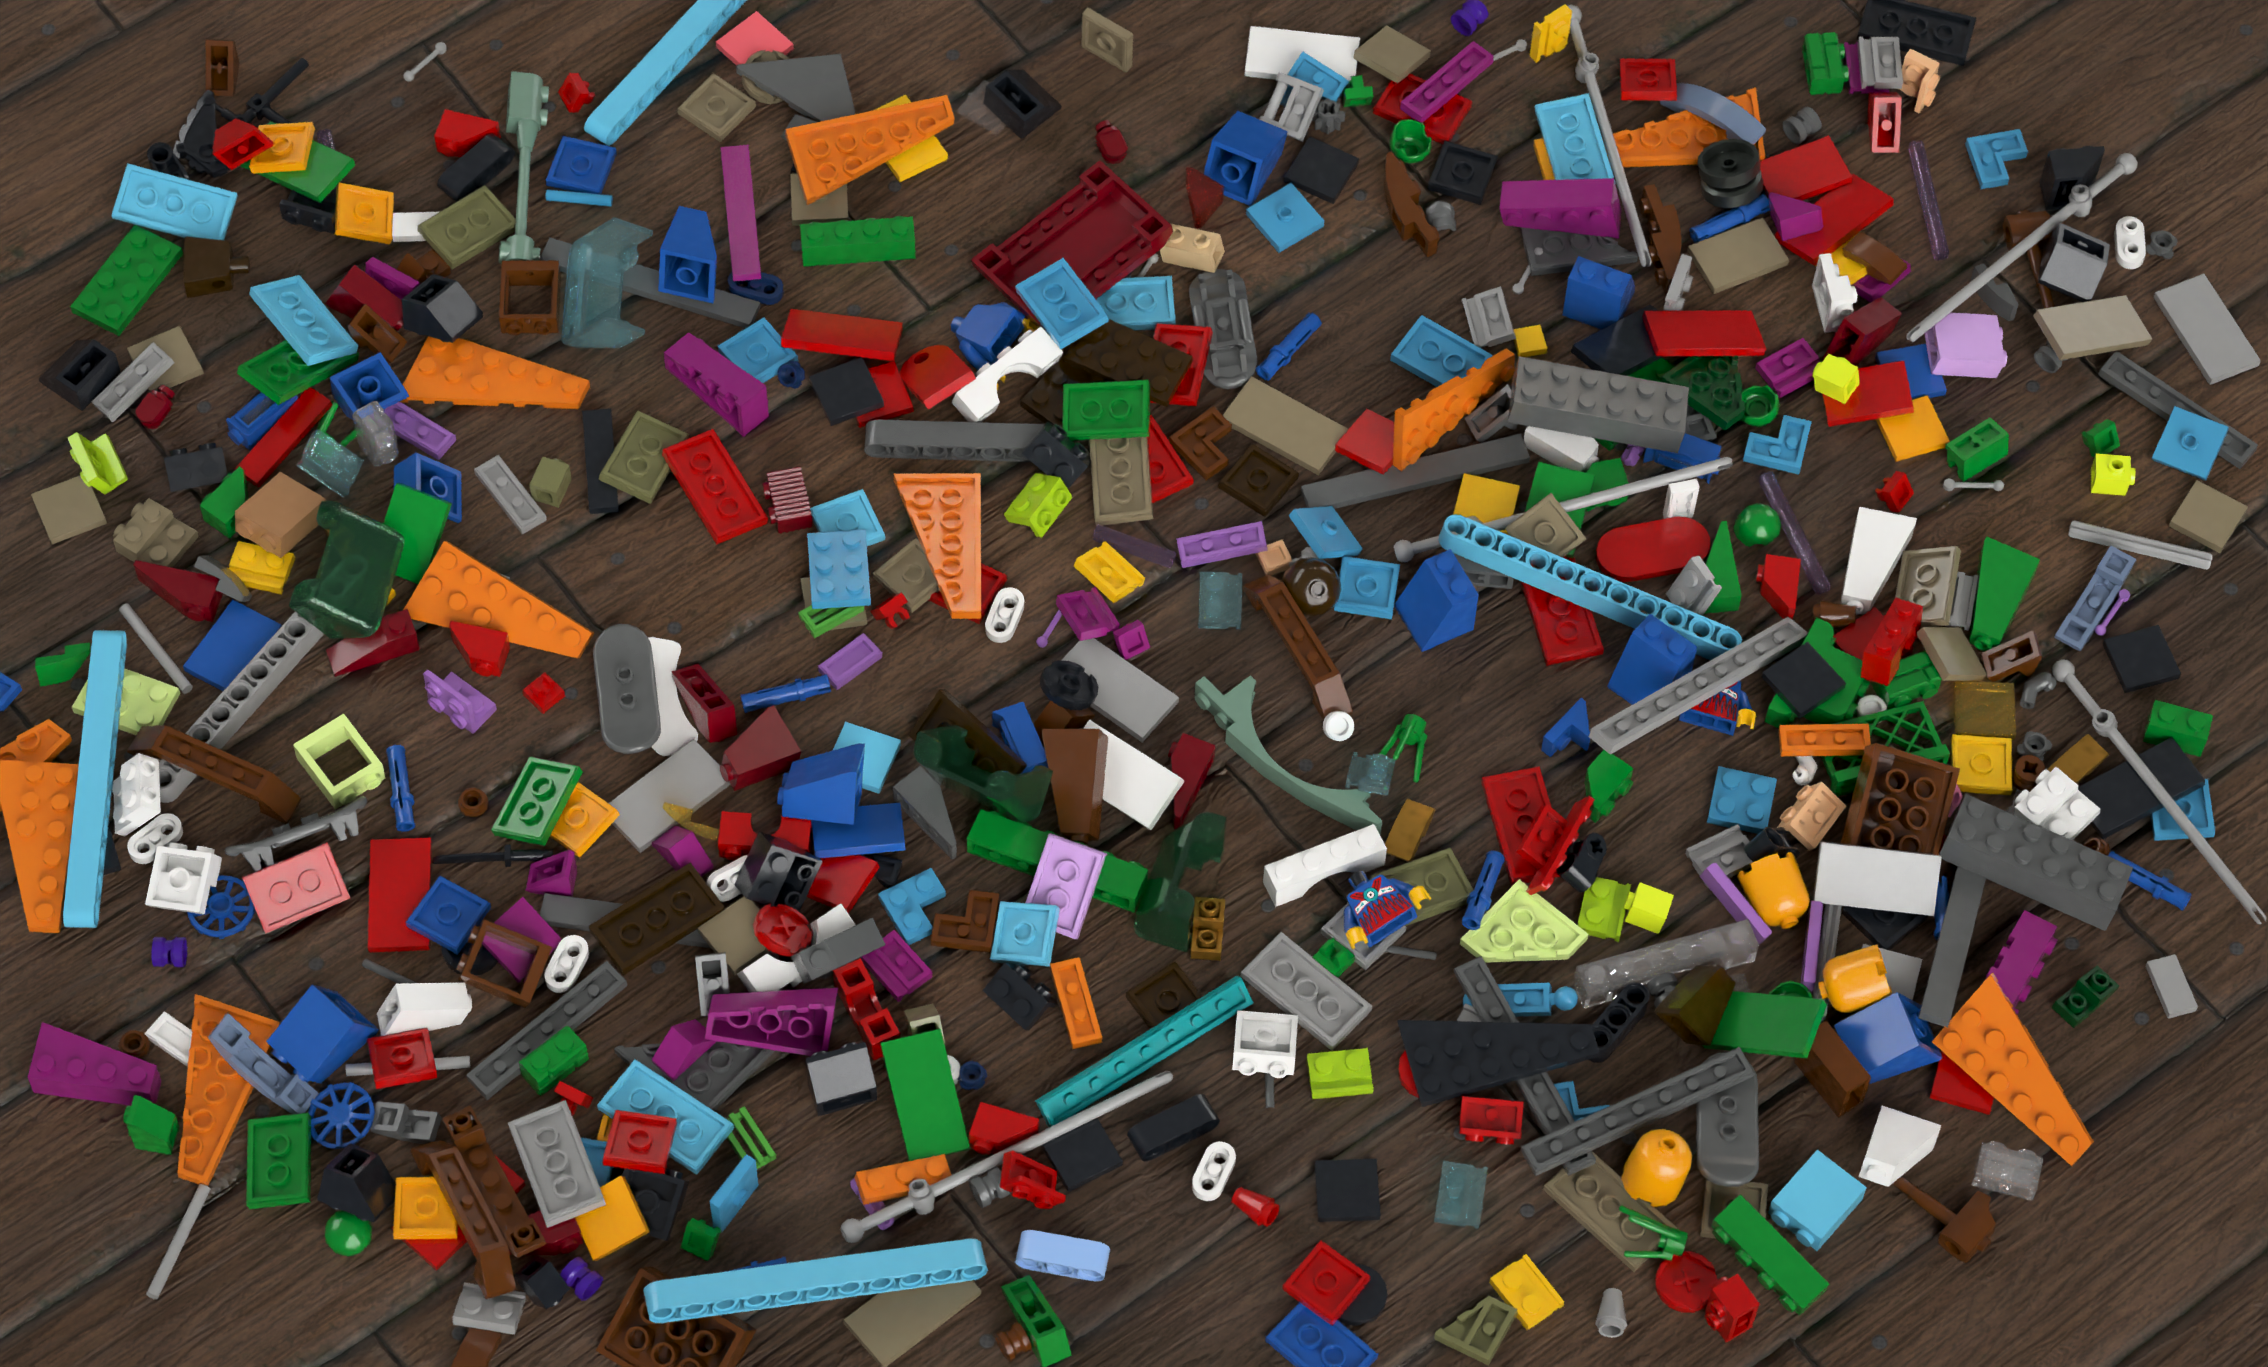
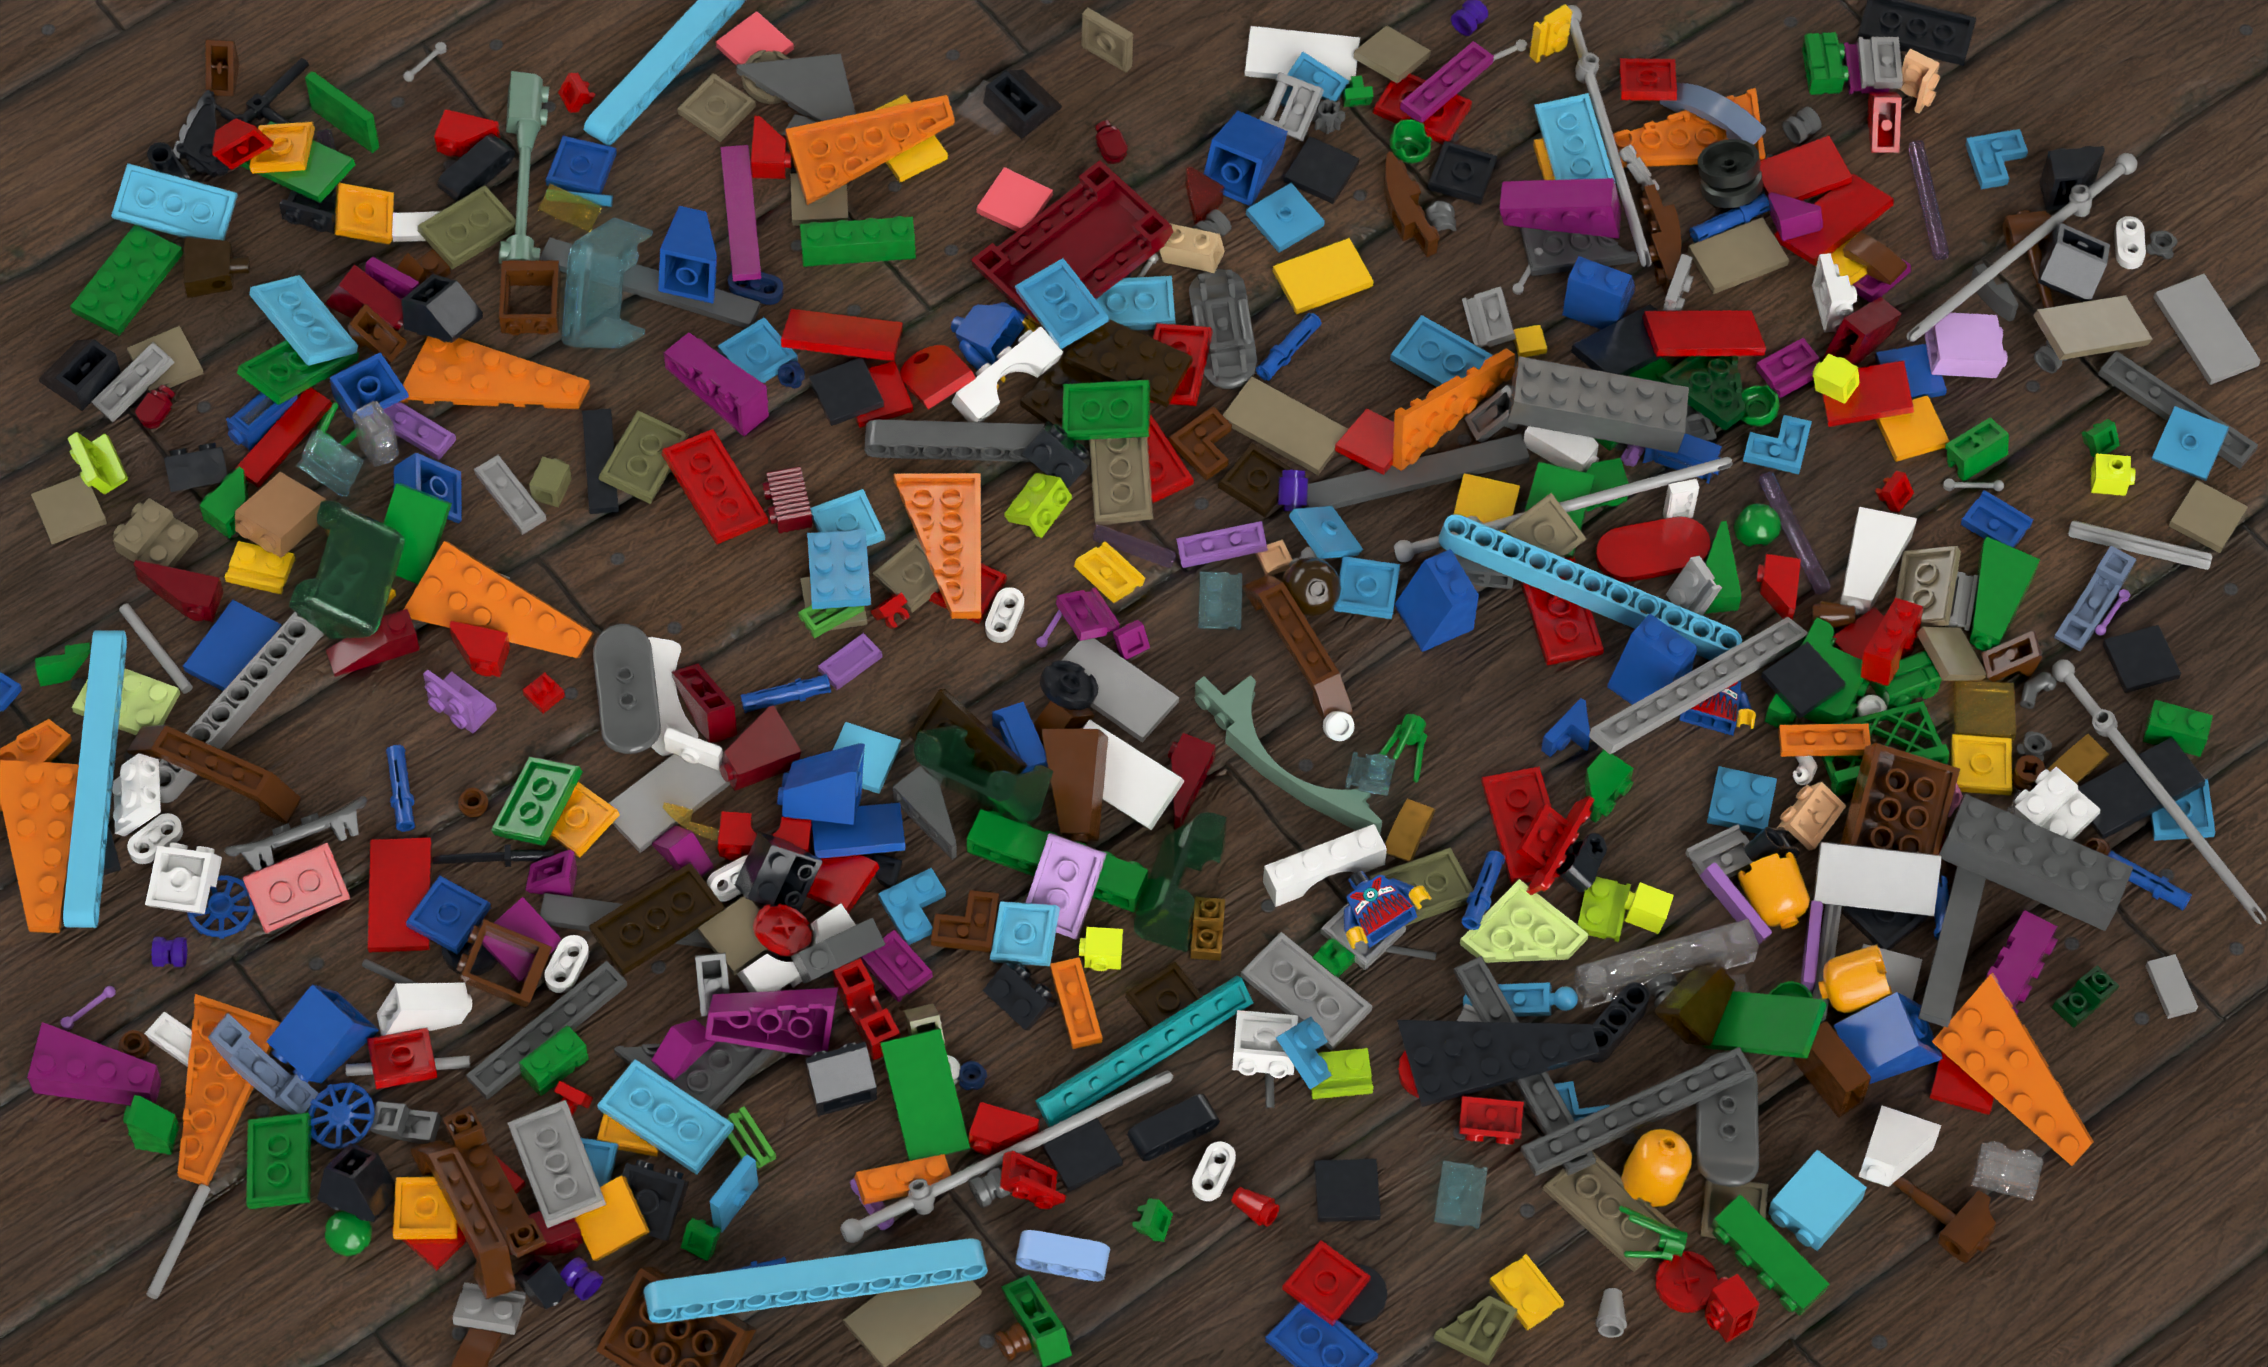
(68, 1022): none -> medium lavender hinge
(229, 582): dark grey slope -> none
(326, 739): yellowish green window -> none
(342, 112): none -> green tile
(569, 208): none -> clear yellow slope
(639, 1141): red tile -> none
(693, 749): none -> white plate
(768, 152): none -> red slope
(1014, 200): none -> coral tile
(1102, 948): none -> neon yellow brick
(1154, 1220): none -> green tile
(1215, 222): none -> dark grey wheel
(1293, 489): none -> dark purple brick
(1301, 1045): none -> dark azure plate
(1323, 276): none -> yellow tile
(1637, 167): none -> light grey axle
(1996, 520): none -> blue plate

